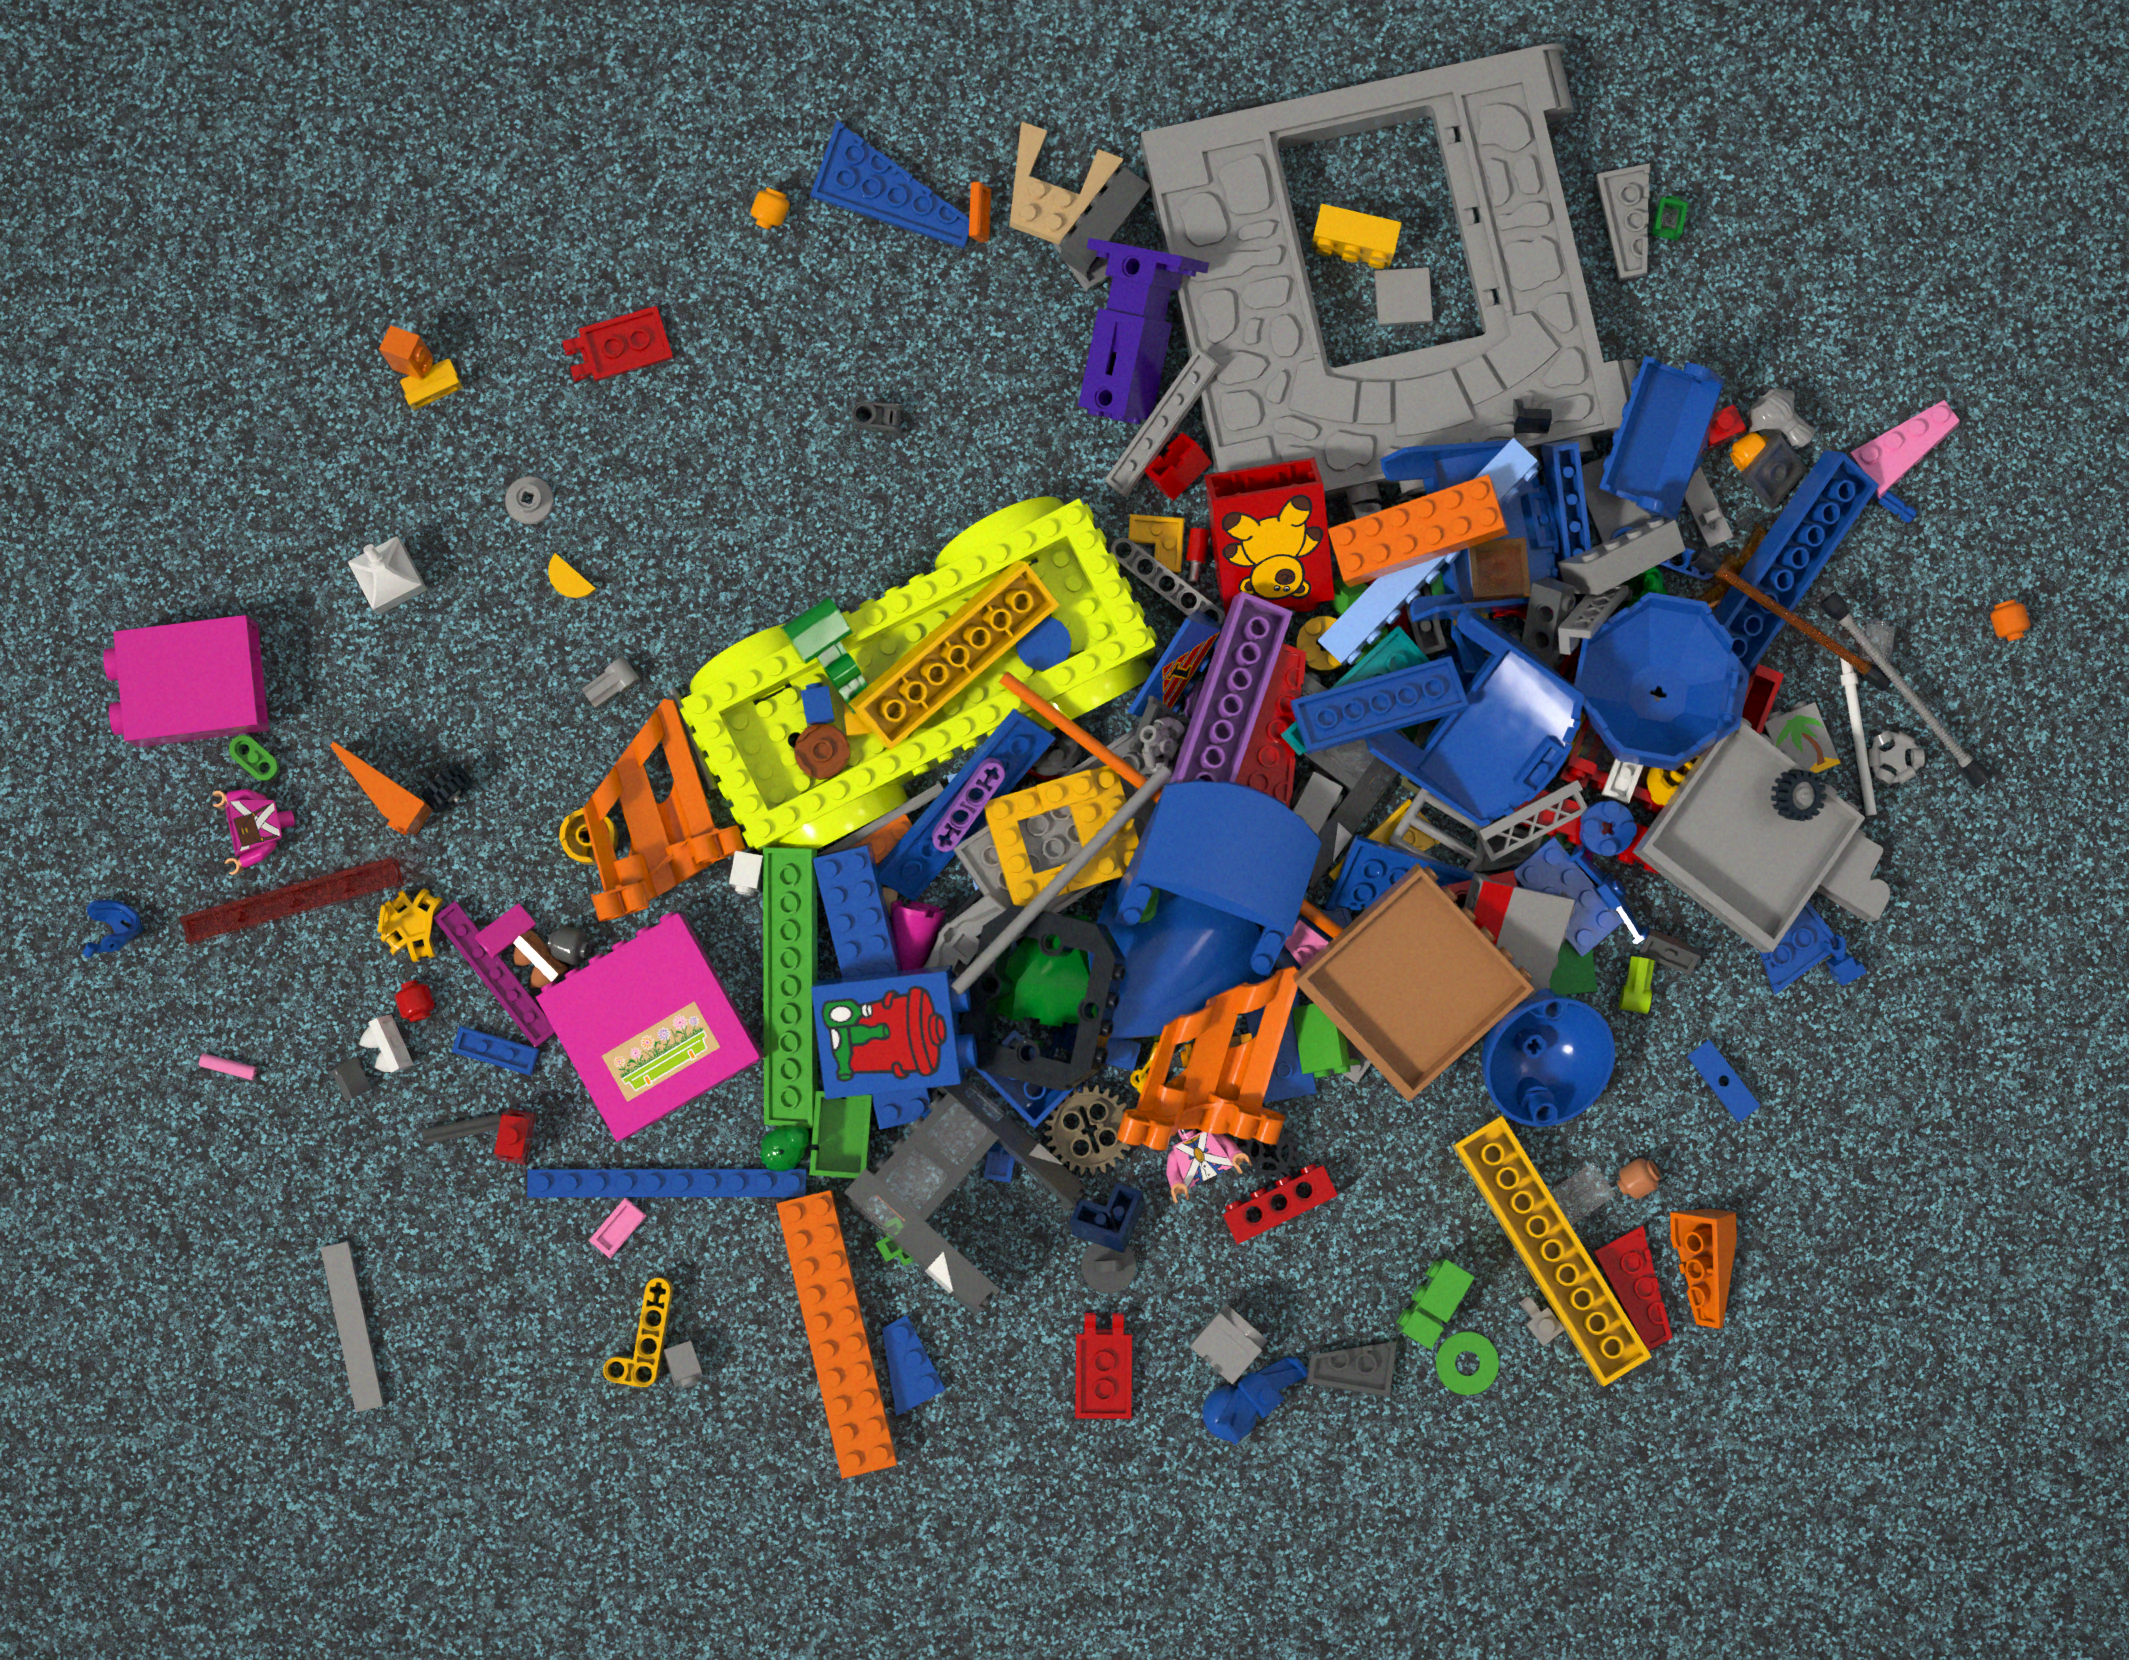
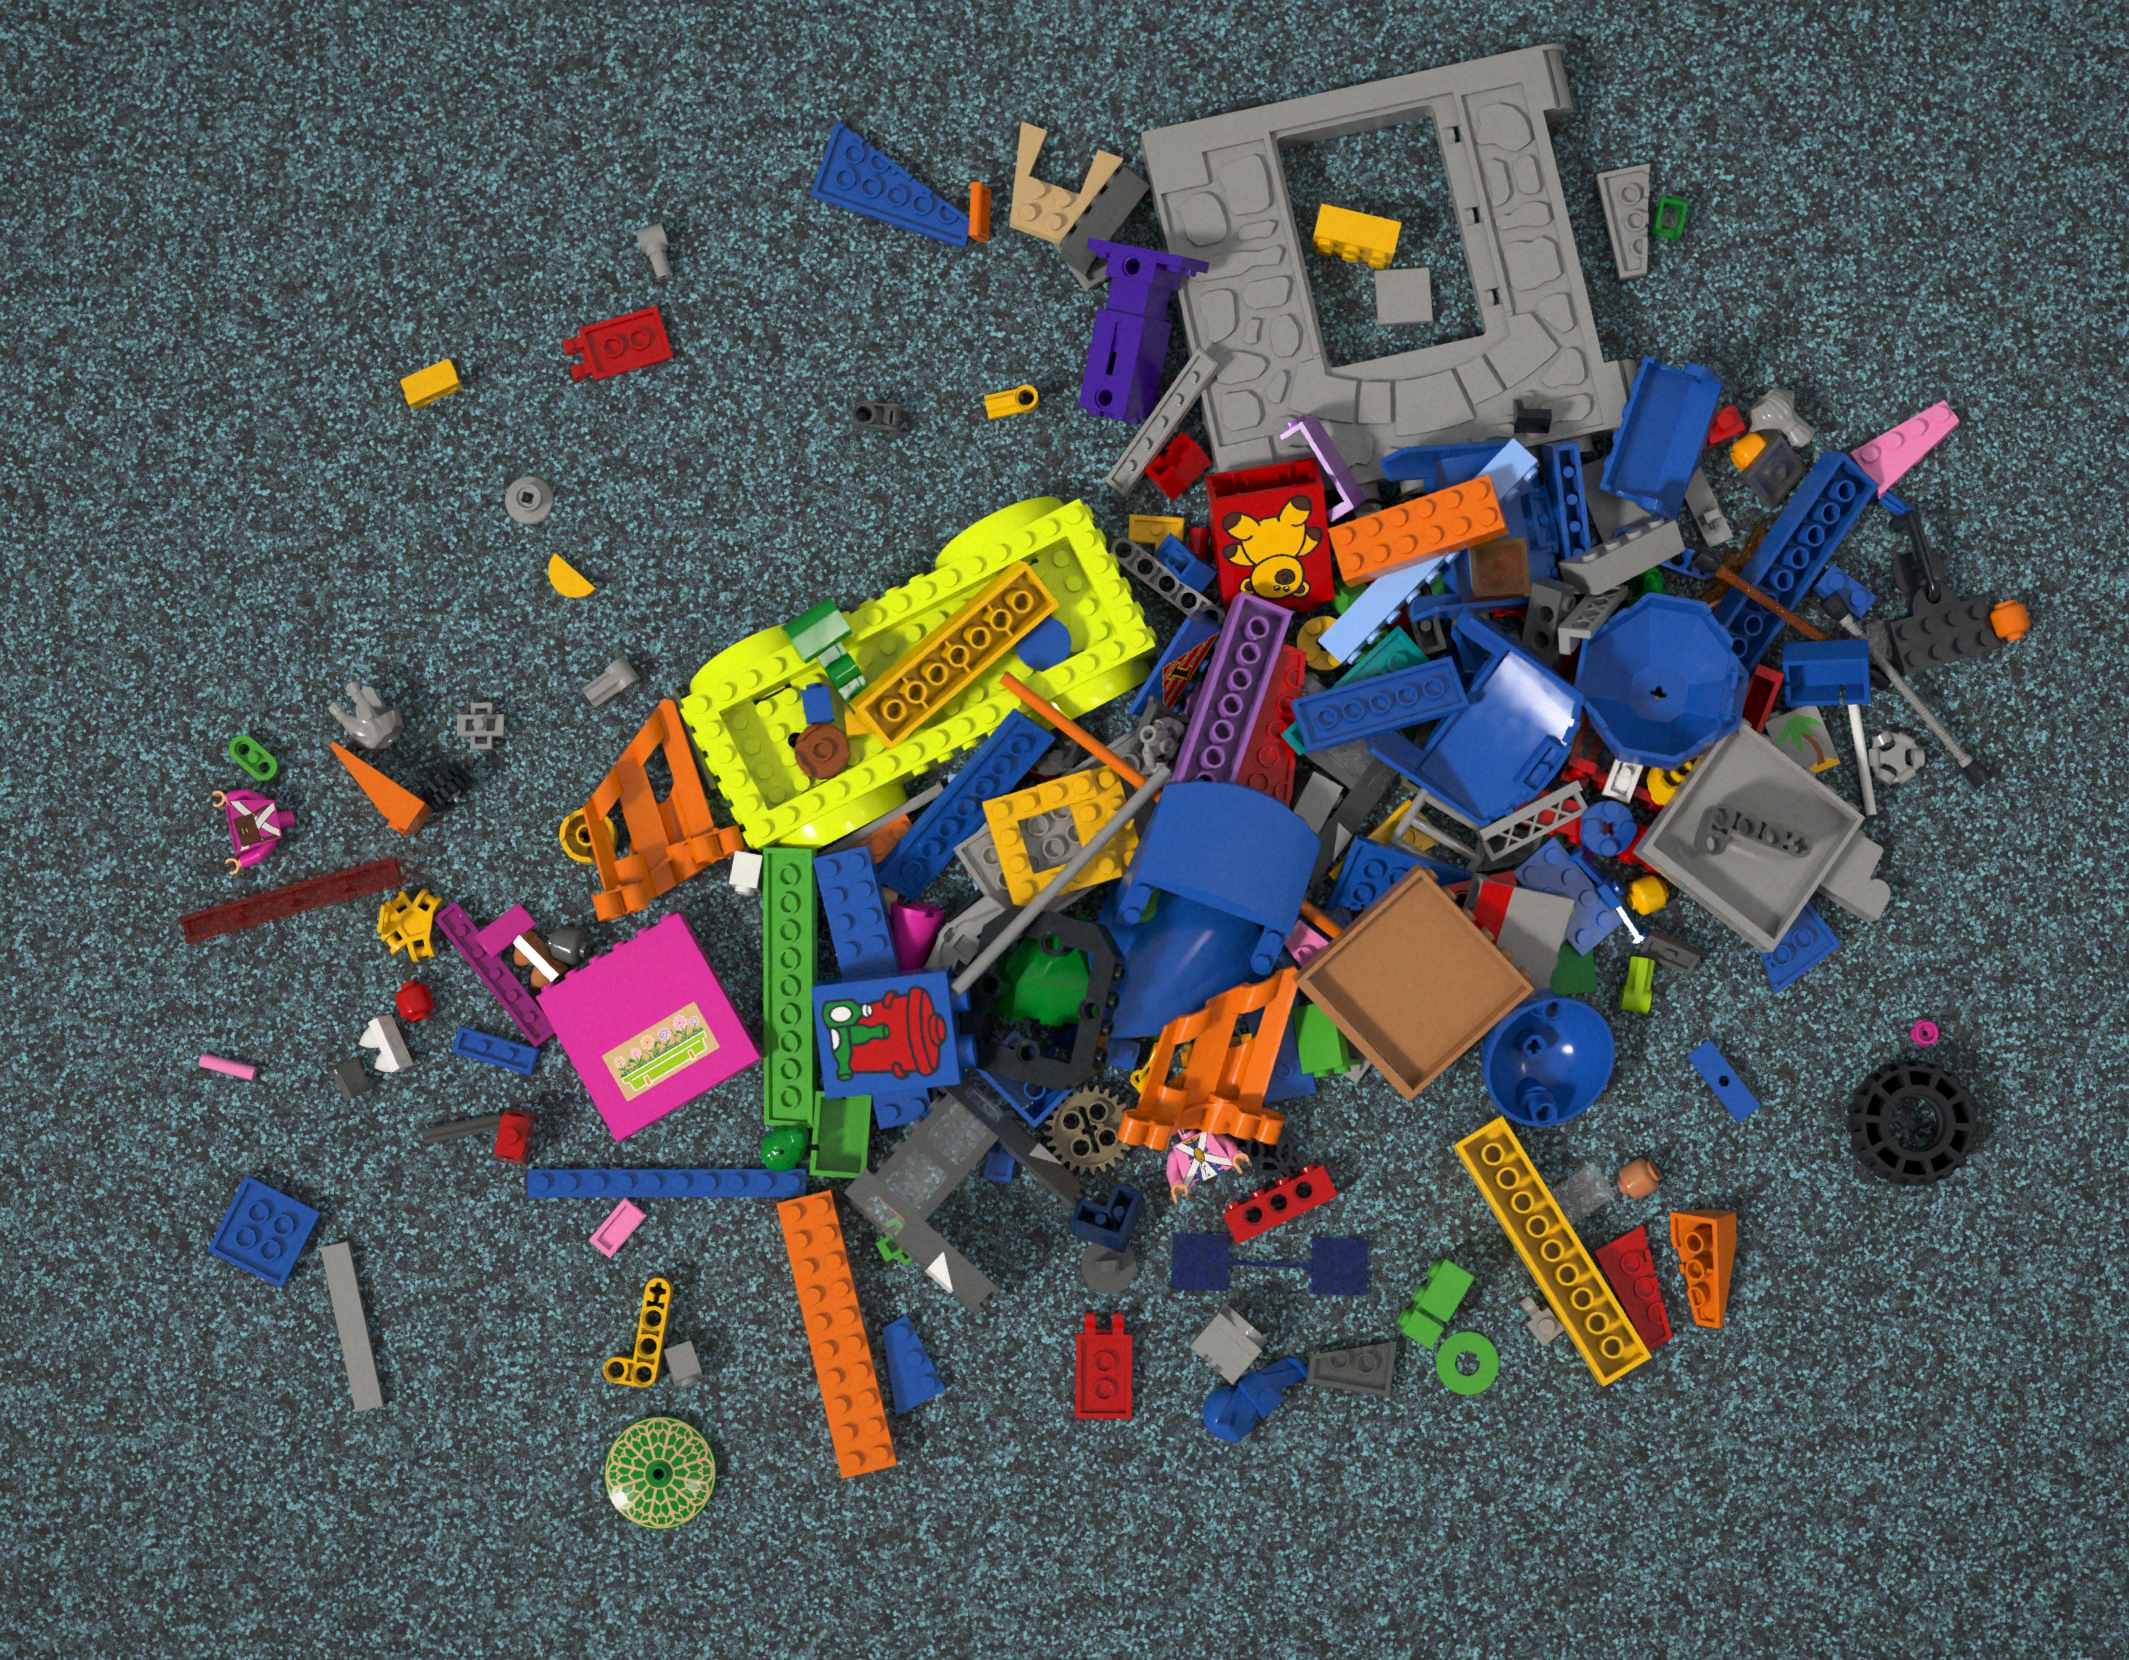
(113, 913): blue helmet -> none
(187, 681): dark pink brick -> none
(264, 1231): none -> blue plate
(374, 723): none -> light grey piece
(387, 575): white piece -> none
(406, 352): orange brick -> none
(478, 726): none -> light grey piece
(654, 243): none -> light grey pin
(687, 1468): none -> green dish
(770, 208): light orange head -> none
(965, 803): medium lavender beam -> none
(1008, 403): none -> yellow piece
(1185, 563): none -> blue arch
(1204, 1262): none -> clear blue hinge
(1330, 461): none -> medium lavender panel
(1647, 895): none -> yellow head
(1755, 835): none -> dark grey beam
(1798, 795): black wheel -> none
(1819, 668): none -> blue piece
(1843, 966): blue piece -> none
(1854, 594): none -> blue brick
(1930, 1028): none -> dark pink plate
(1935, 631): none -> black plate
(1952, 1114): none -> black tyre

